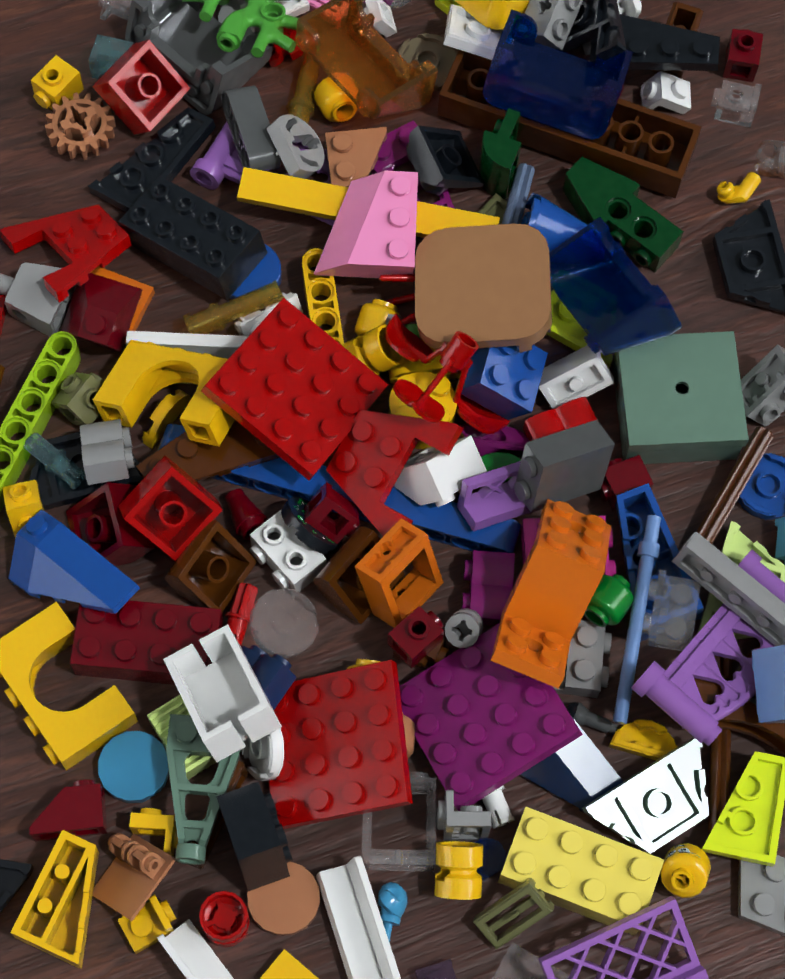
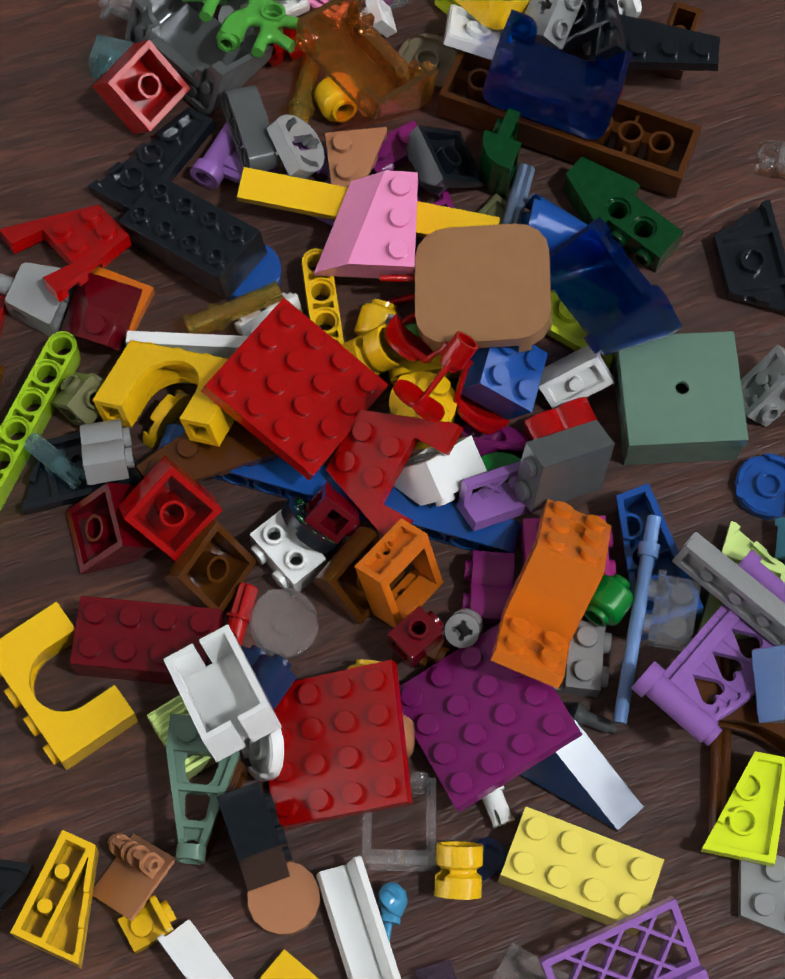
(22, 503): yellow bracket -> none
(55, 81): yellow brick -> none
(61, 565): blue wedge -> none
(70, 120): nougat gear -> none
(76, 810): dark red slope -> none
(133, 766): dark azure tile -> none
(152, 822): yellow bracket -> none
(224, 918): red wheel -> none
(244, 513): dark red cone -> none
(462, 825): light grey bracket -> none
(536, 896): olive tile -> none
(622, 477): dark red brick -> none
(643, 739): yellow tile -> none
(657, 800): wing -> none
(667, 92): white bracket -> none
(685, 870): yellow head -> none
(735, 483): reddish brown axle -> none
(736, 102): clear brick -> none
(739, 193): yellow arm -> none
(743, 55): dark red brick -> none

